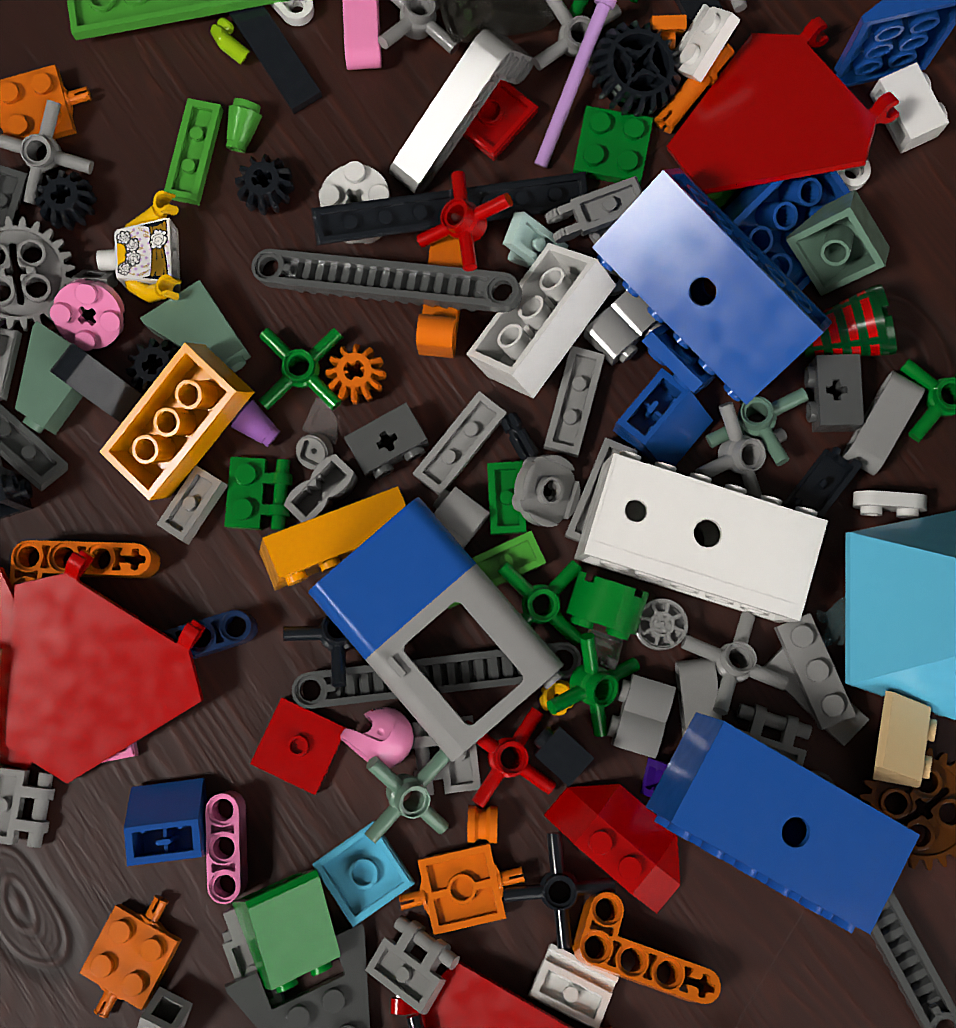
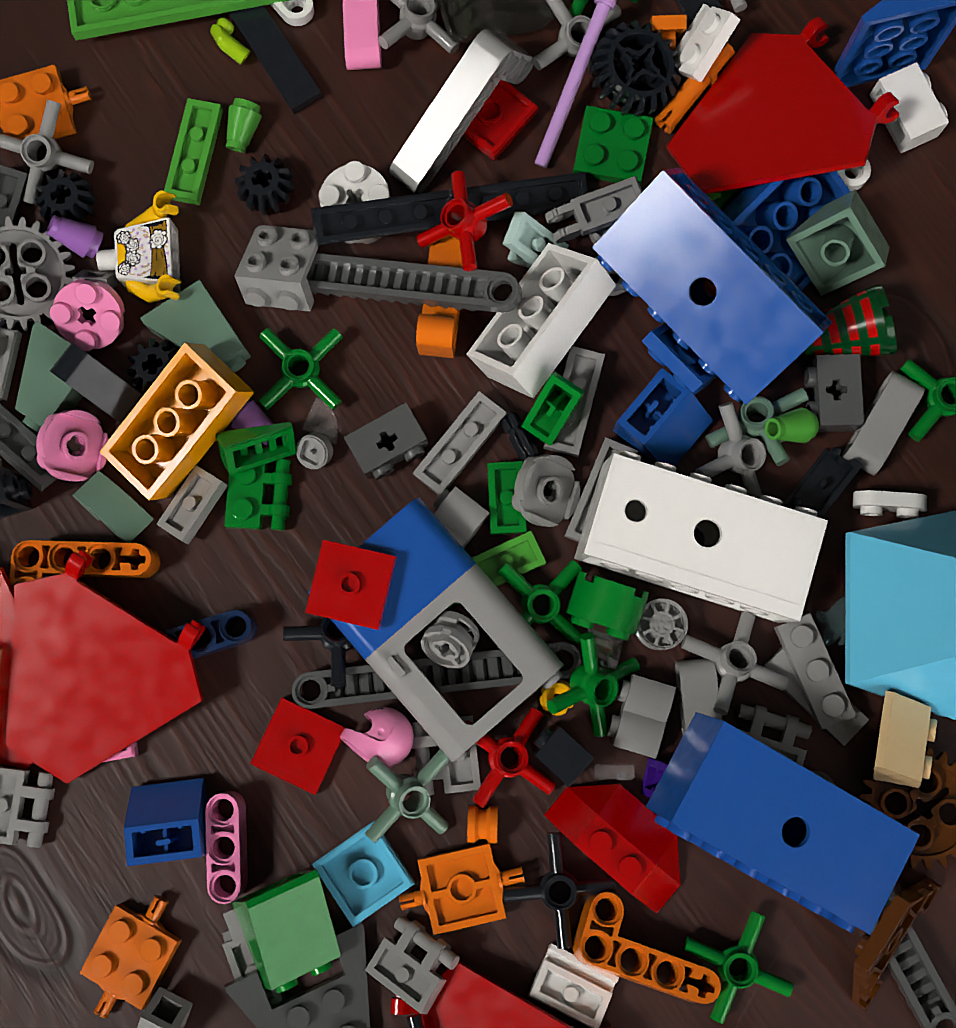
(53, 450): none -> bright pink plate
(75, 235): none -> medium lavender cone
(113, 507): none -> sand green slope
(254, 436): none -> green slope
(277, 268): none -> light grey bracket
(326, 539): light orange wedge -> none
(328, 485): light grey brick -> none
(351, 584): none -> red plate
(354, 362): orange gear -> none
(448, 641): none -> light grey wheel
(553, 408): none -> green slope
(617, 771): none -> clear tile
(621, 328): light grey brick -> none
(751, 974): none -> green bar
(794, 426): none -> bright green cone
(880, 946): none -> reddish brown wing

